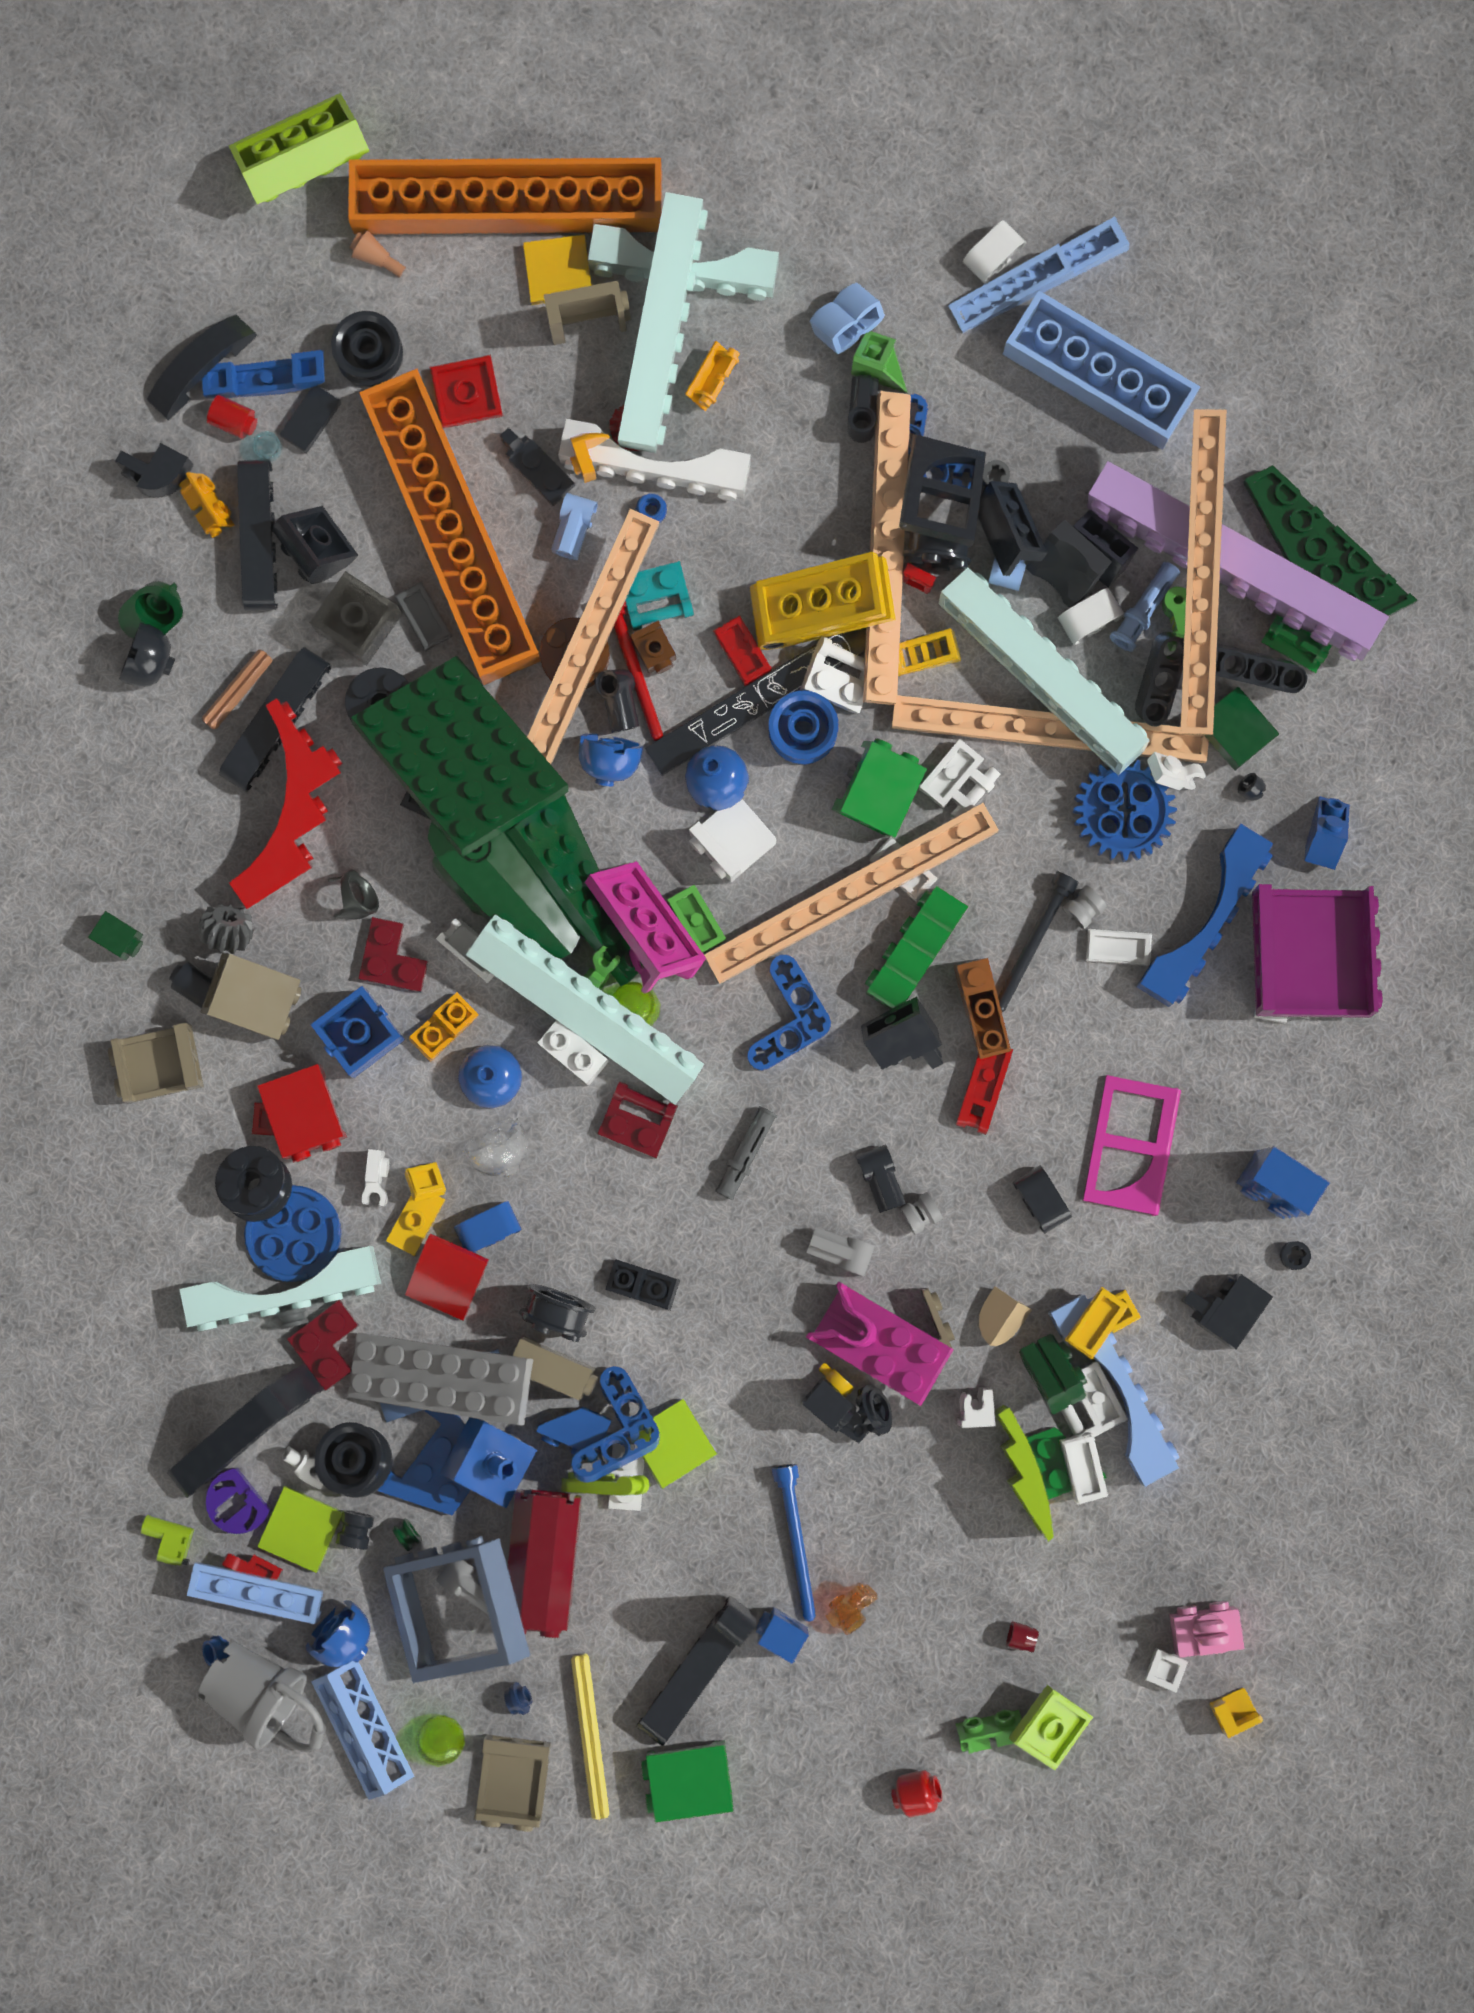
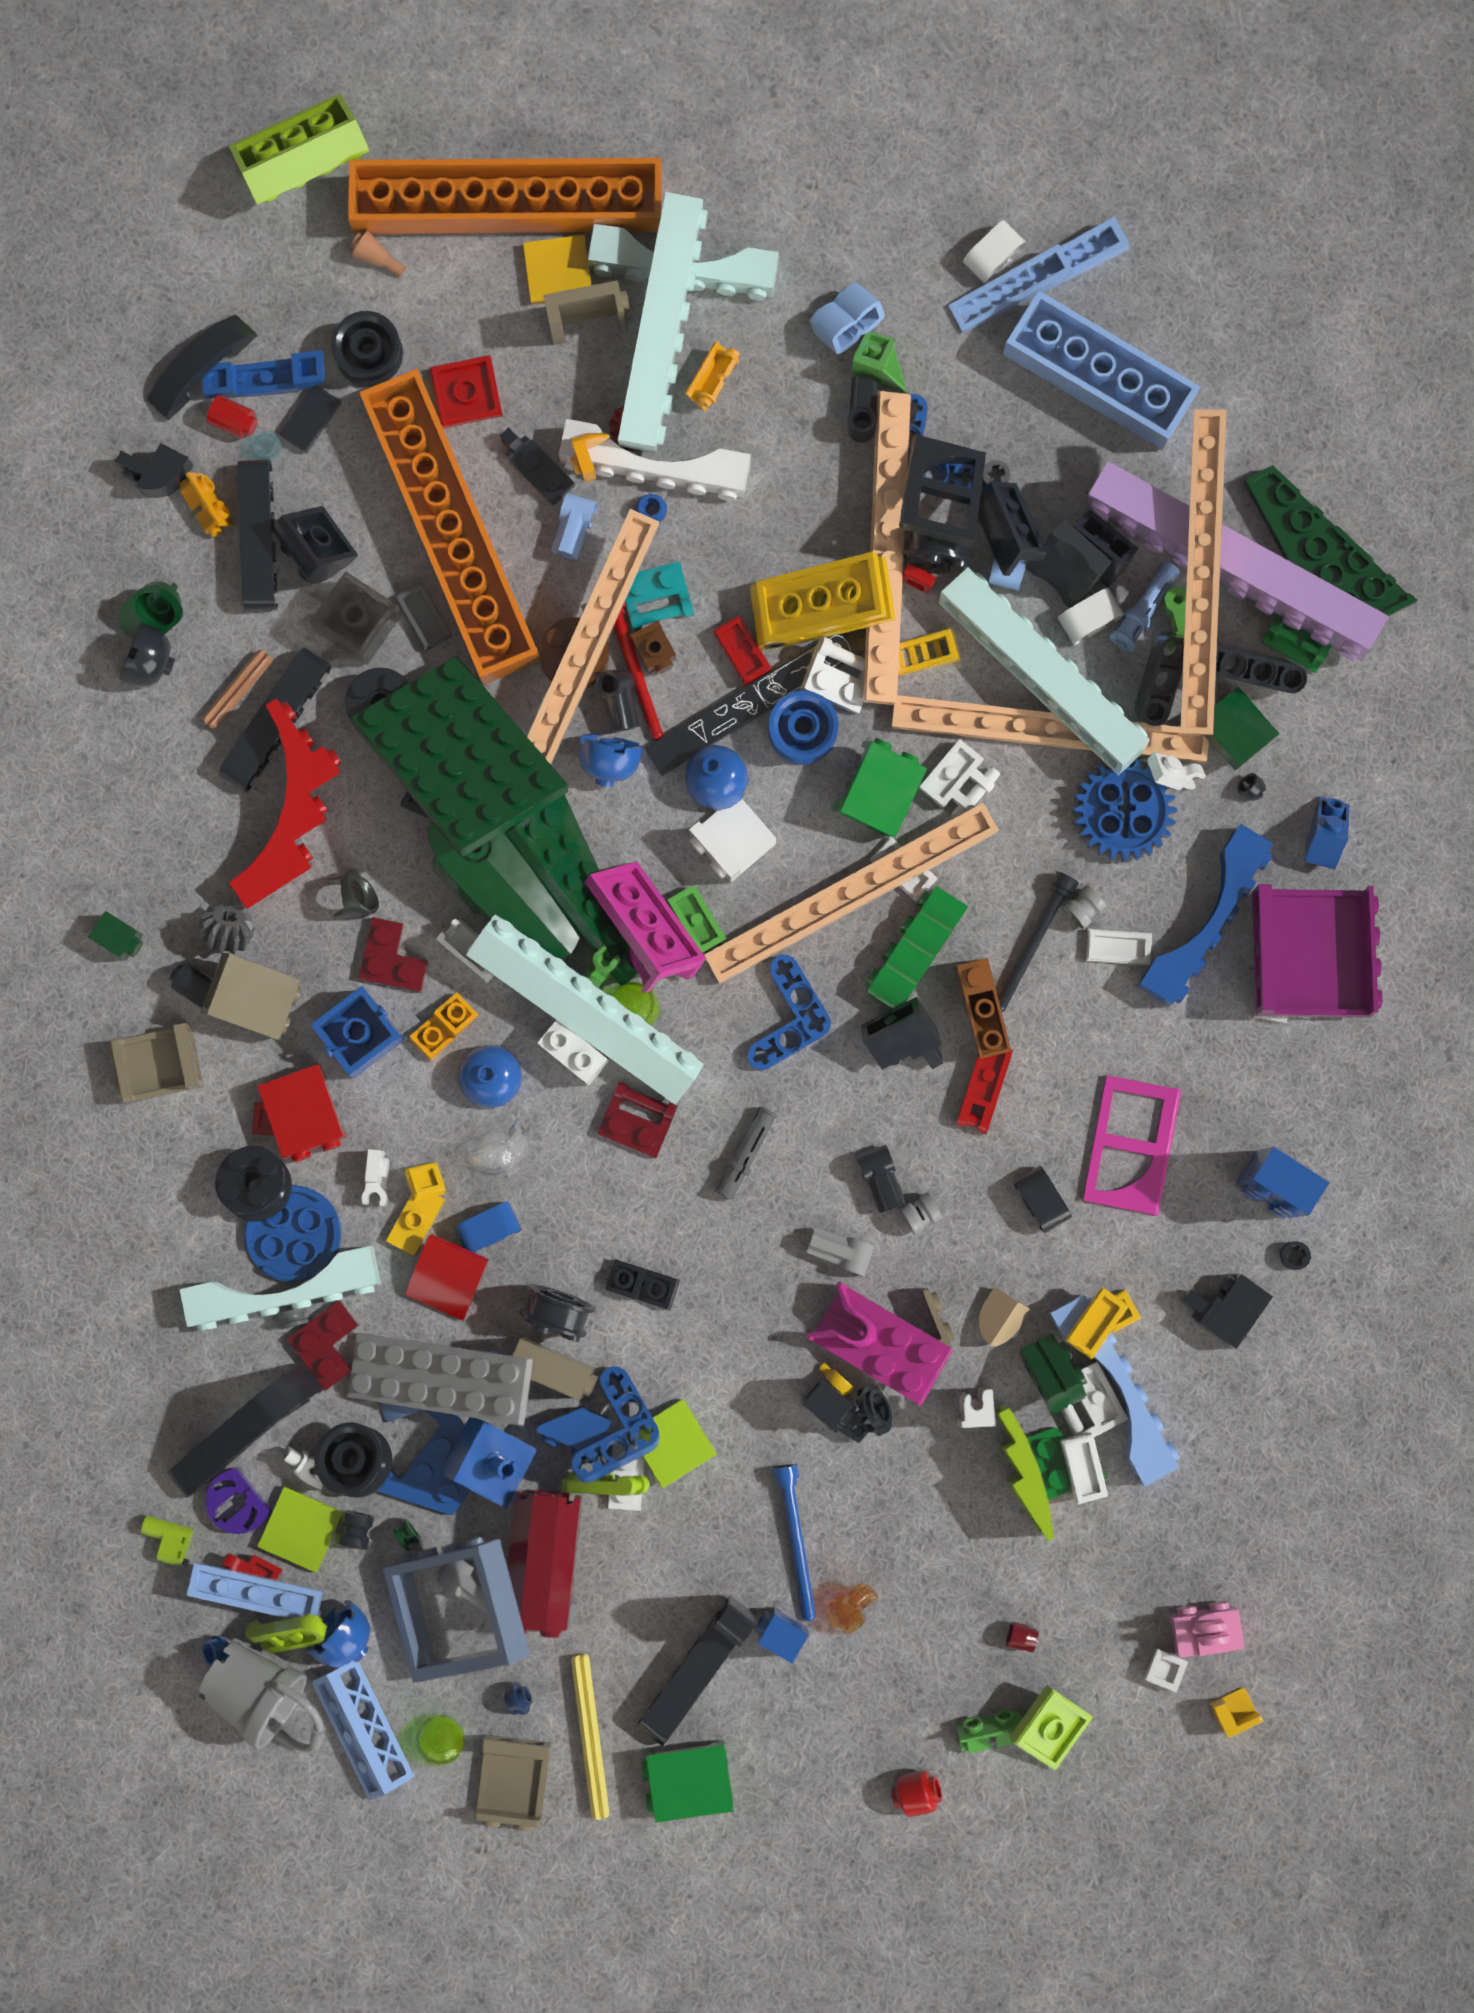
(287, 1633): none -> lime plate

